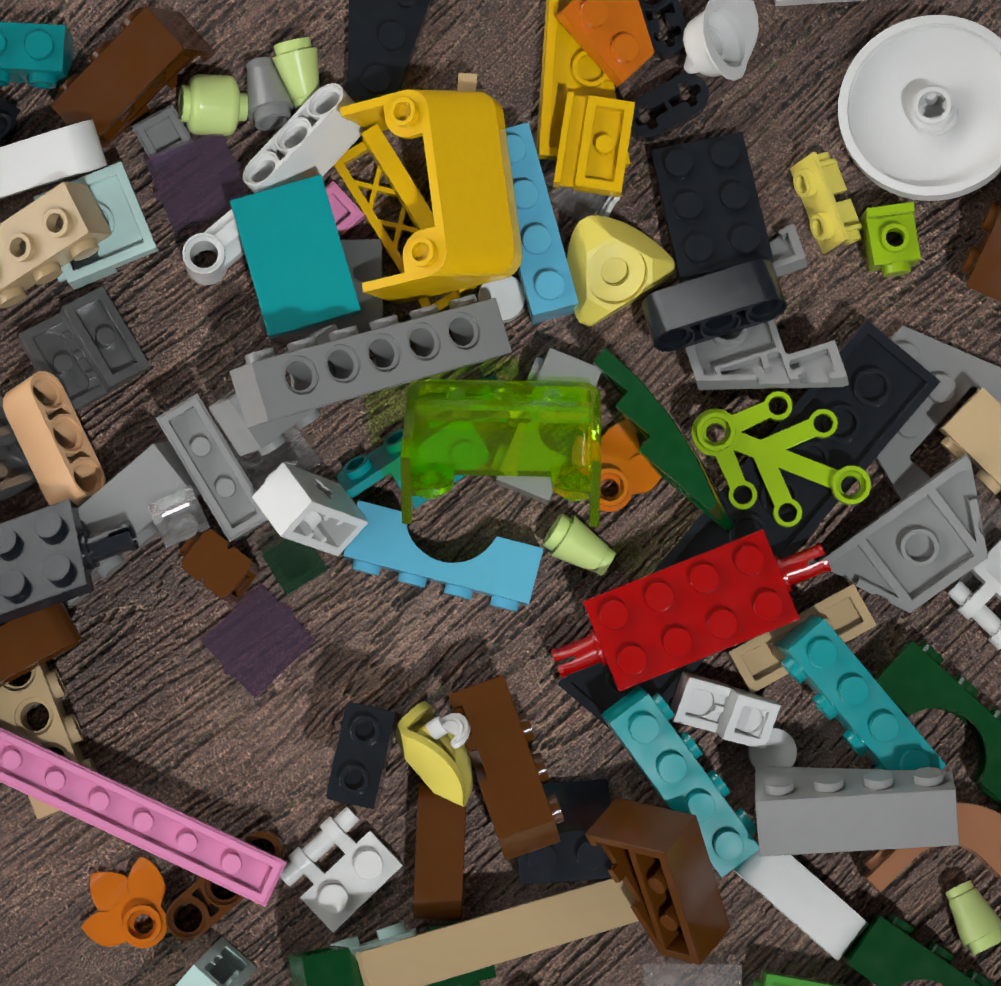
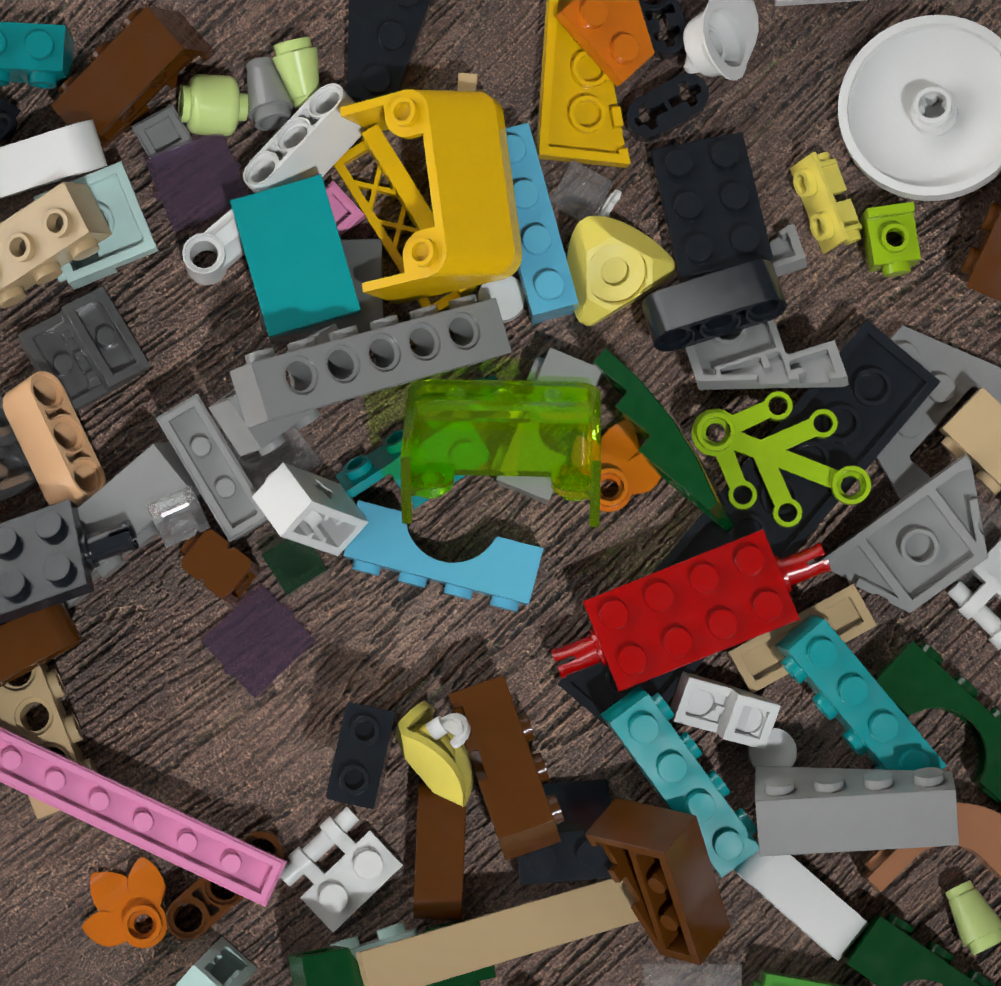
(578, 545): yellowish green cone -> none
(594, 144): yellow plate -> none

